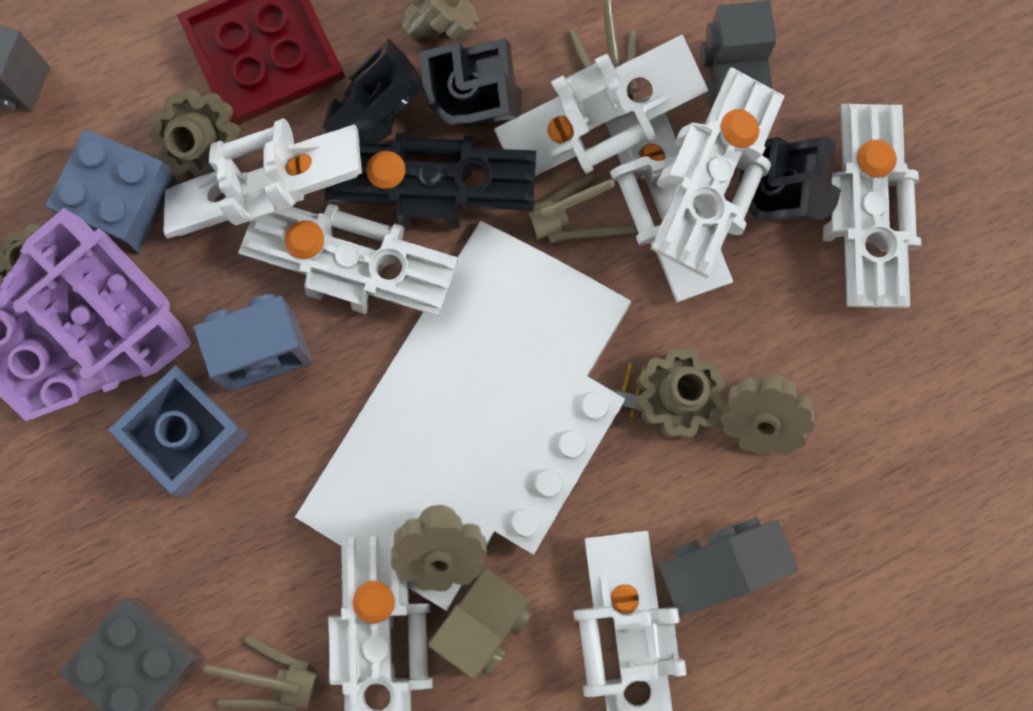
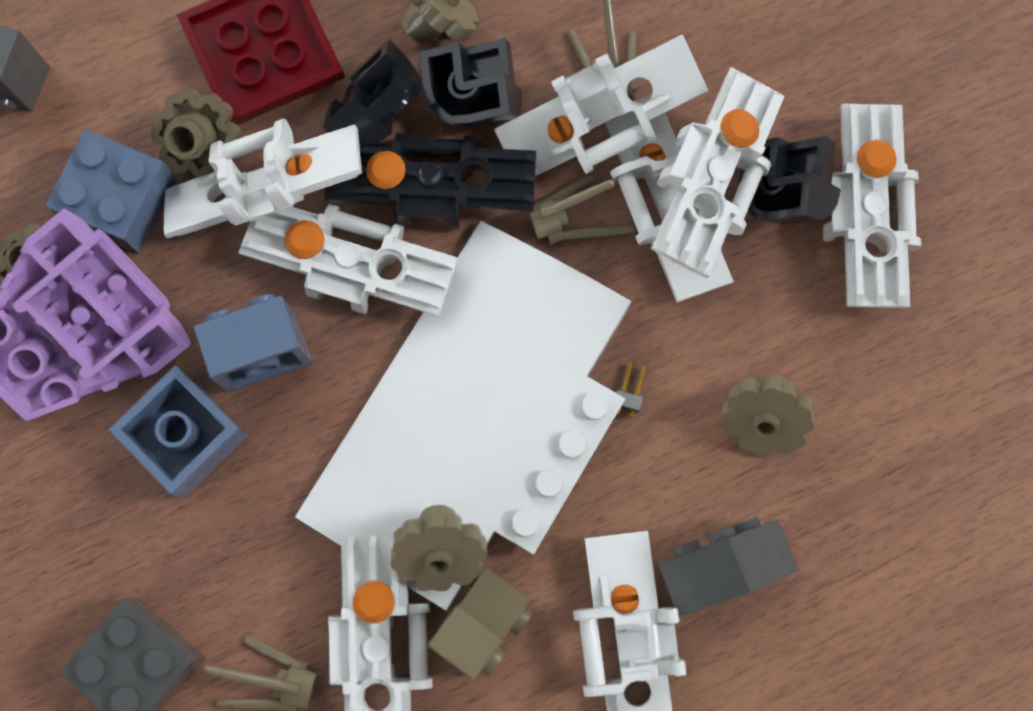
(663, 404): dark tan plant -> none
(740, 39): dark grey brick -> none

